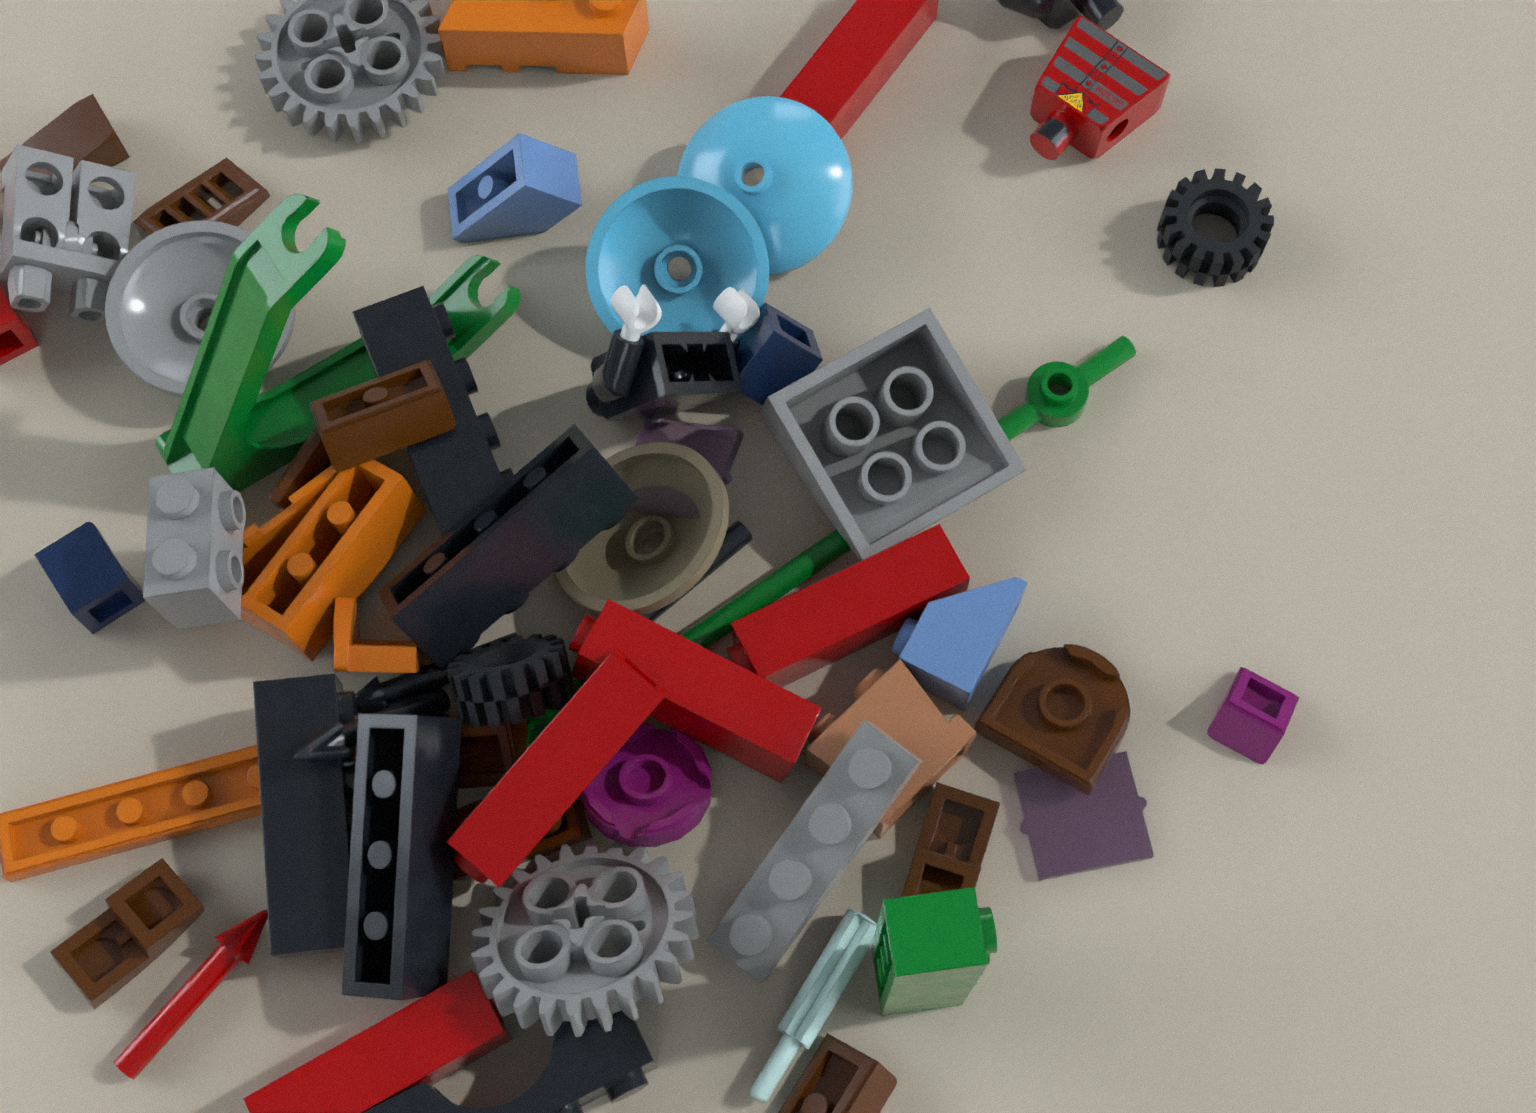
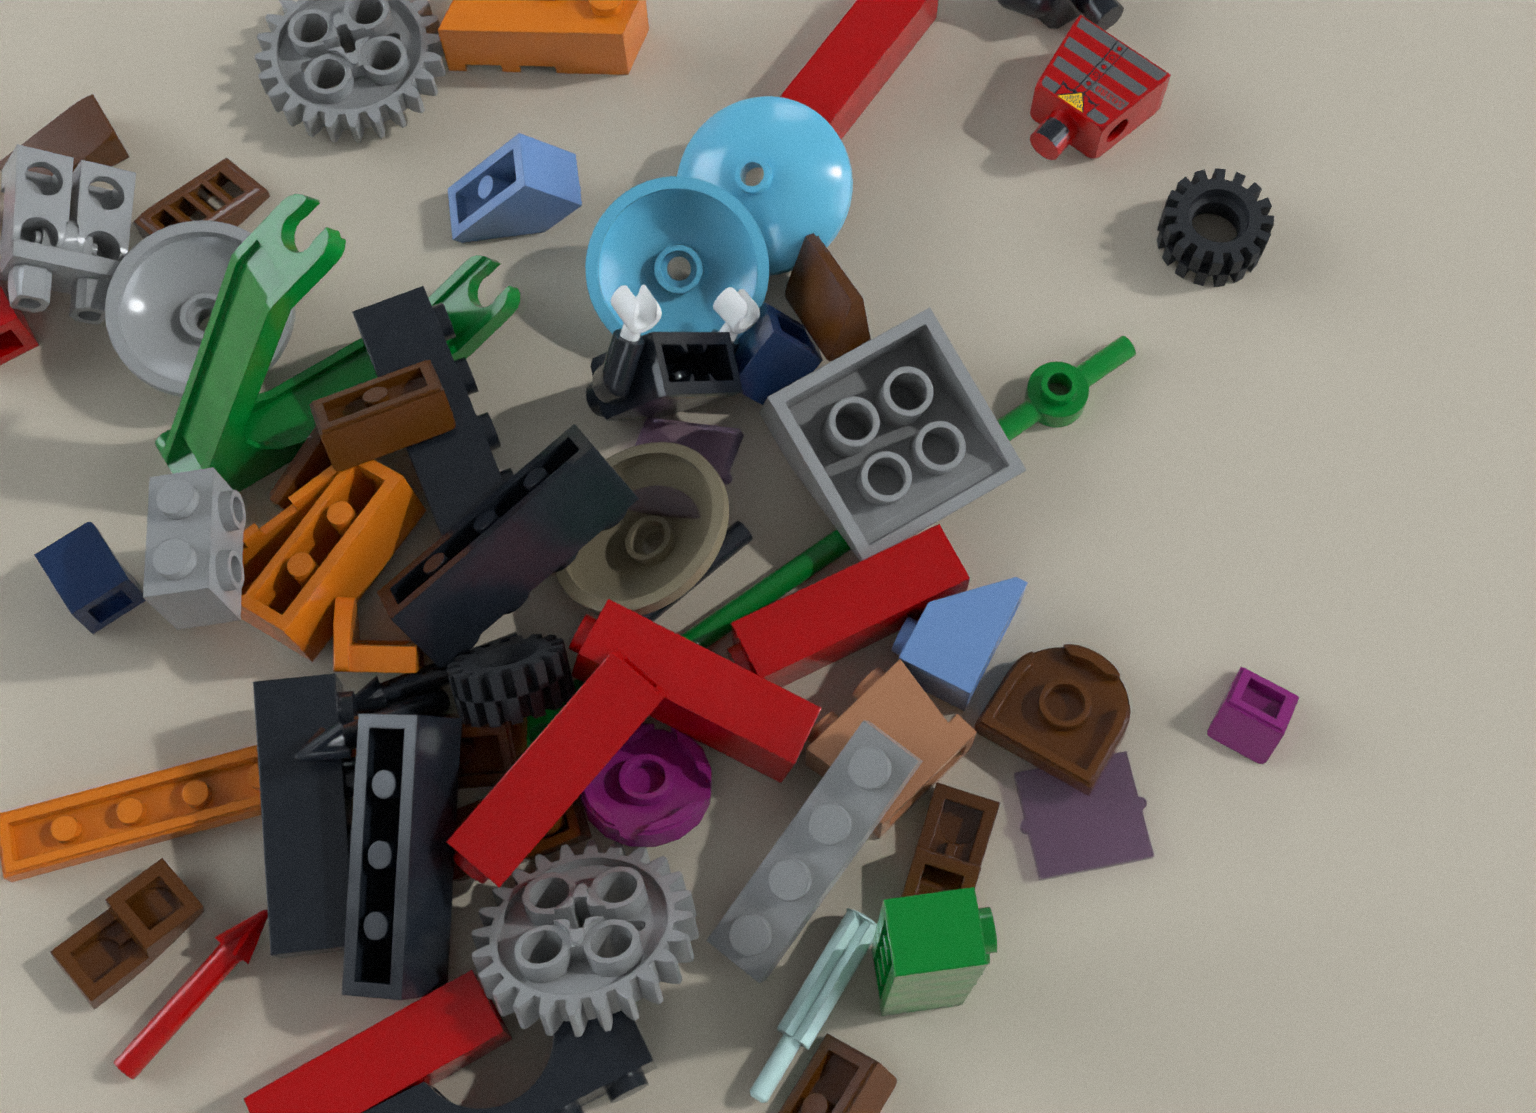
(826, 301): none -> reddish brown slope

